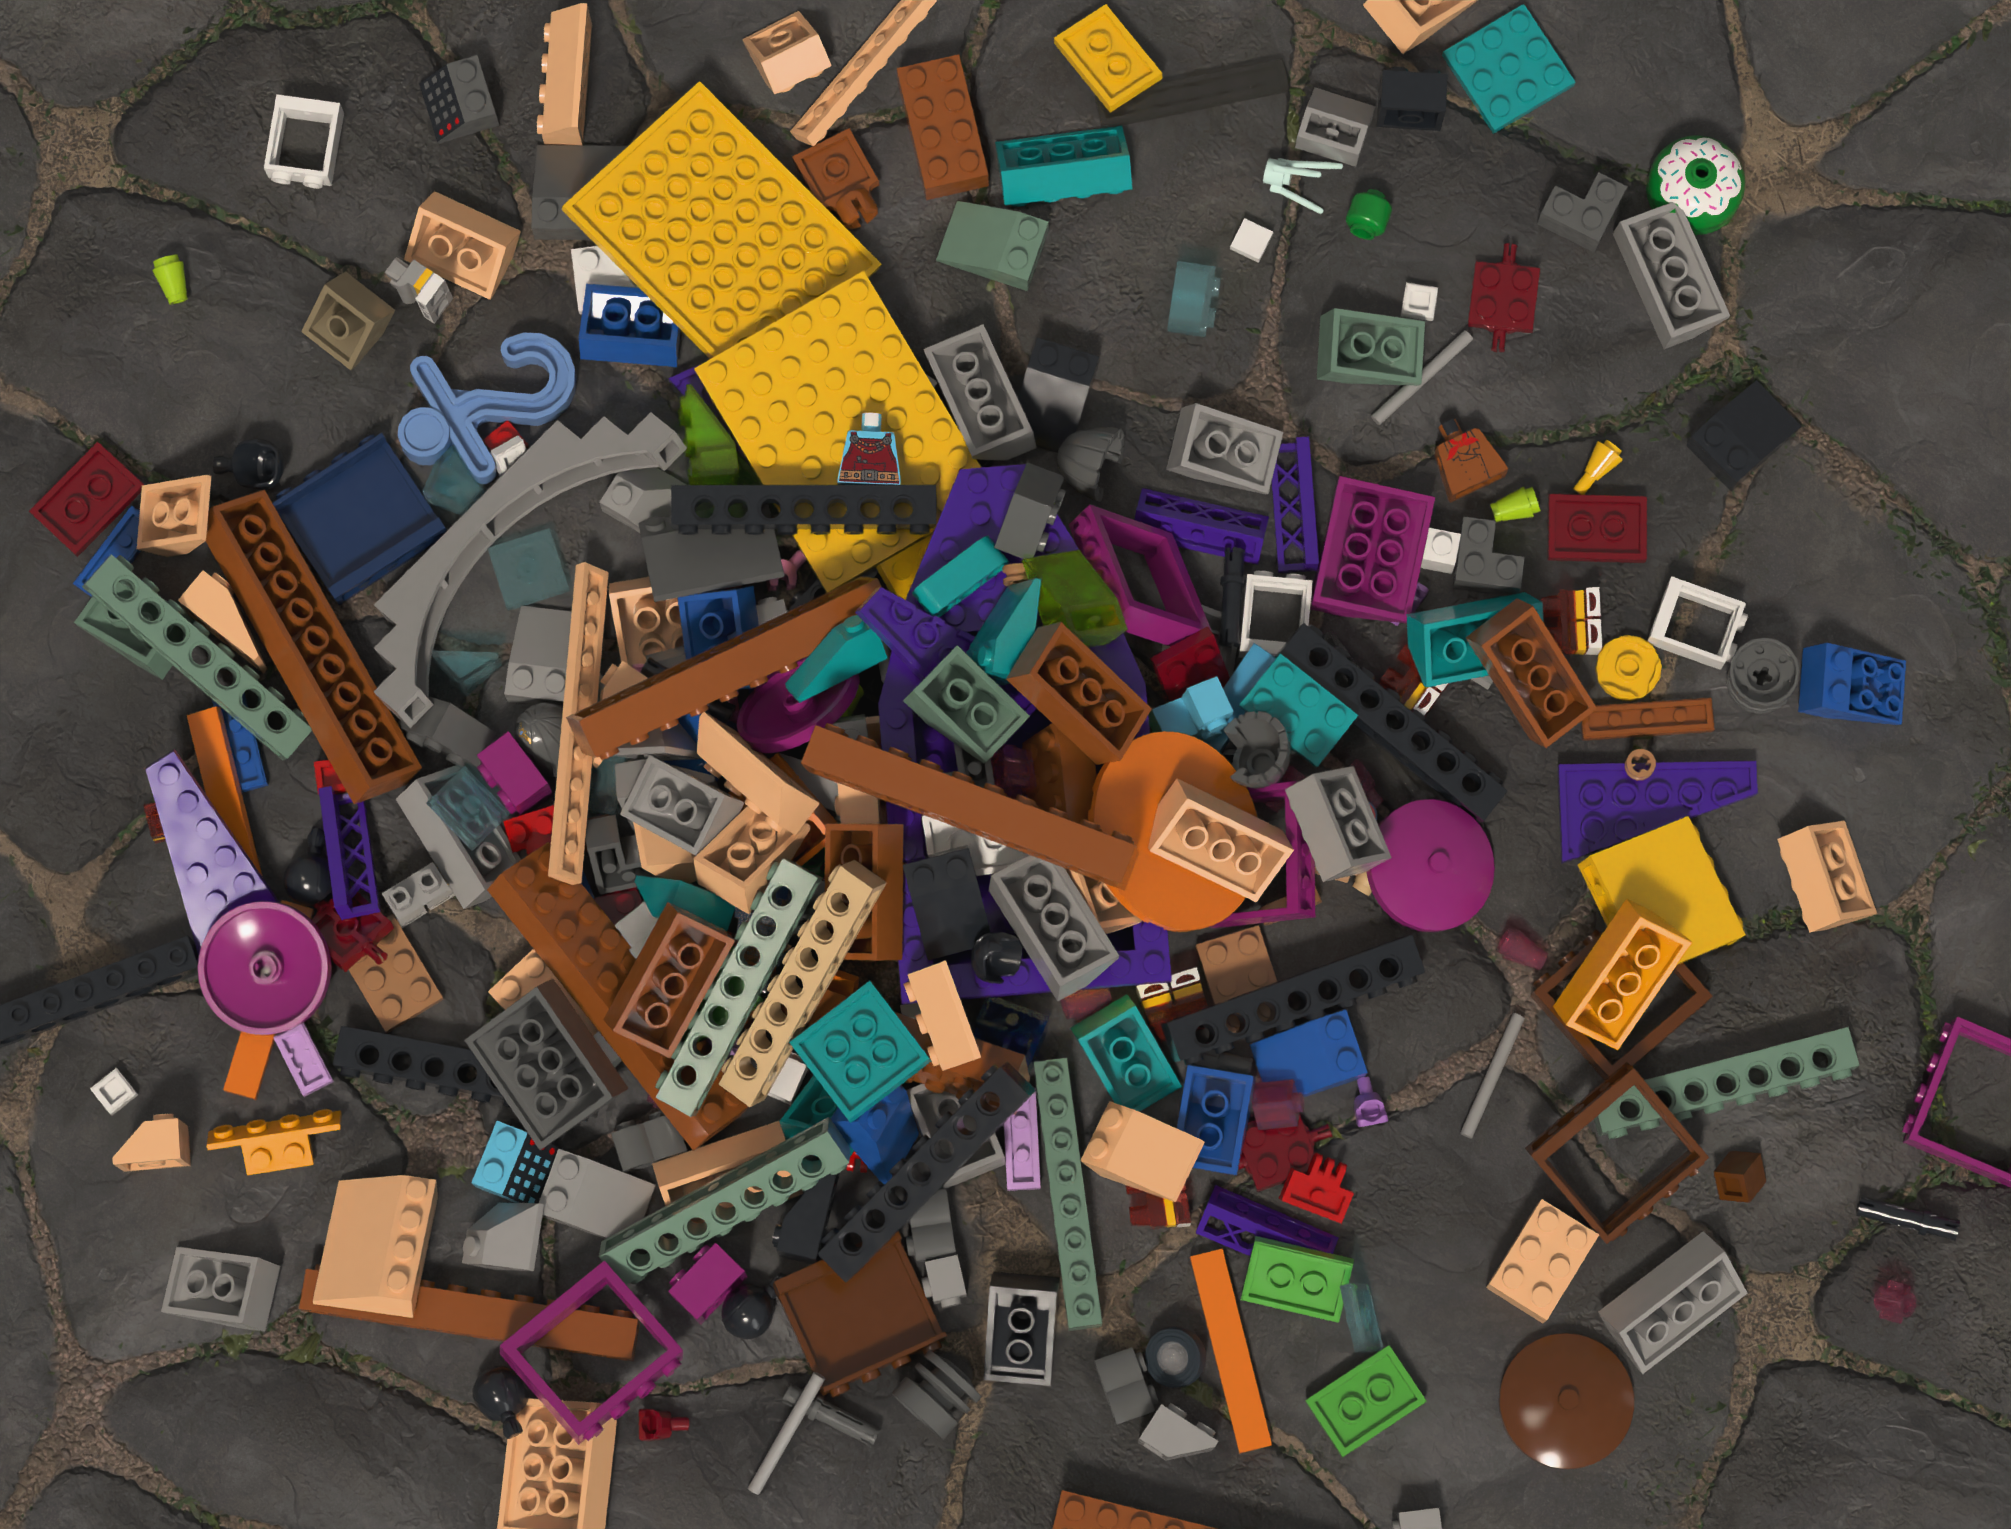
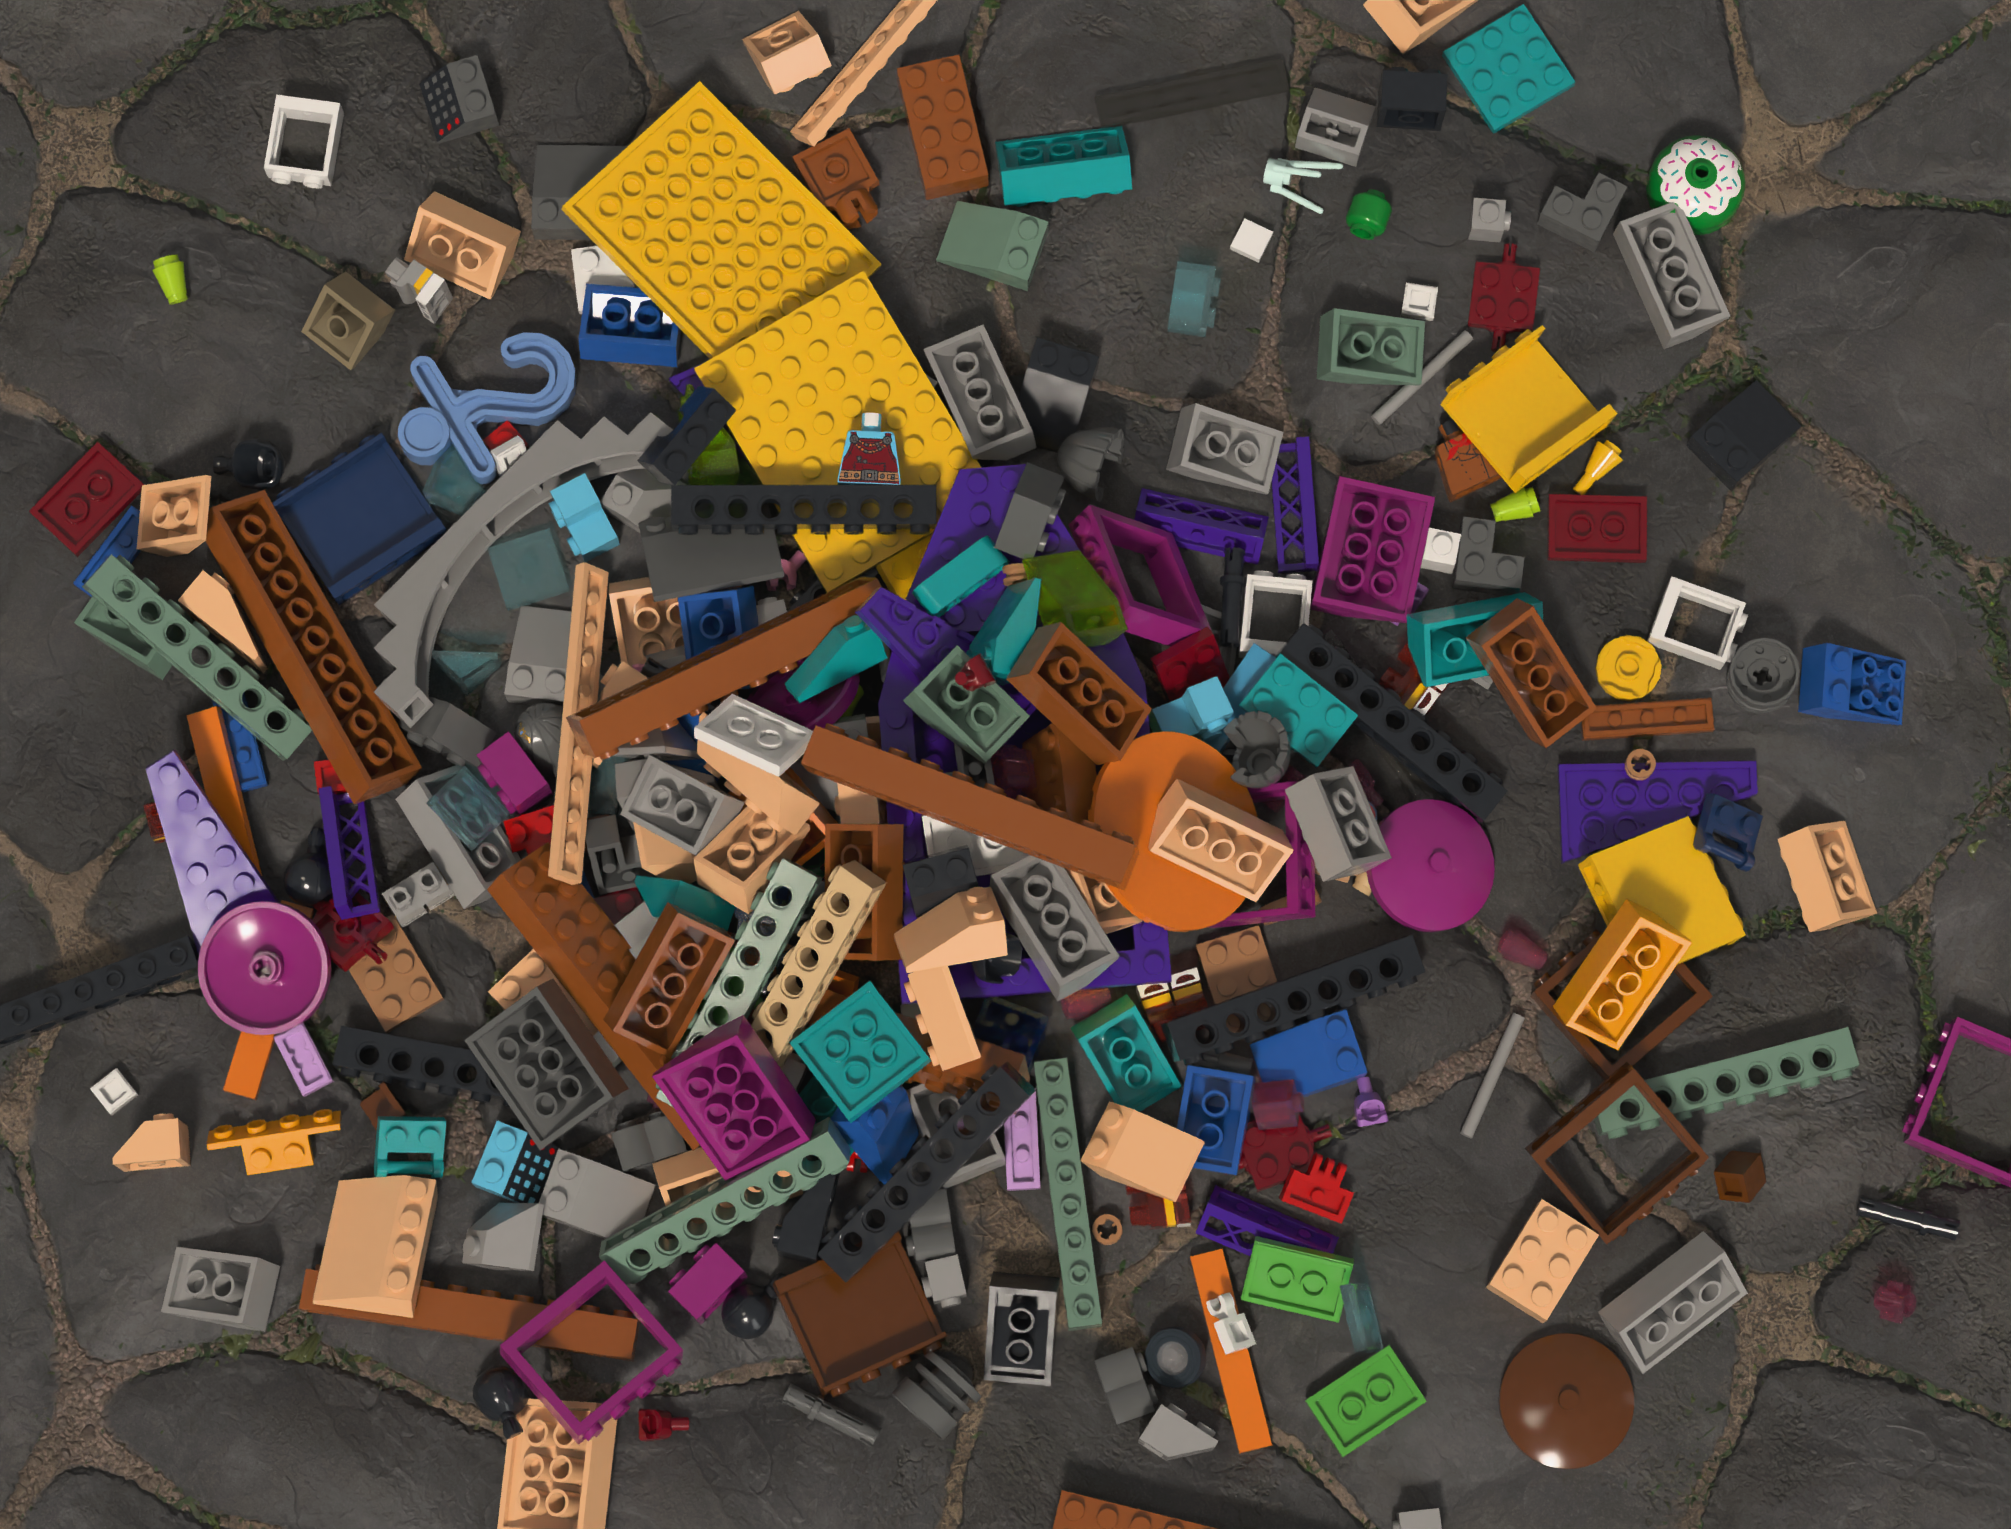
(382, 1104): none -> reddish brown panel
(410, 1136): none -> teal plate
(566, 76): light nougat slope -> none
(581, 512): none -> medium azure brick
(702, 419): none -> black arch
(735, 1099): none -> magenta slope
(754, 735): none -> white plate
(786, 1433): light grey bar -> none
(954, 932): none -> light nougat slope
(975, 674): none -> dark red piece
(1101, 1220): none -> medium nougat bush
(1108, 58): yellow plate -> none
(1231, 1328): none -> white plate
(1488, 220): none -> light grey brick
(1523, 411): none -> yellow panel
(1577, 620): clear red hips -> none
(1732, 822): none -> dark blue plate

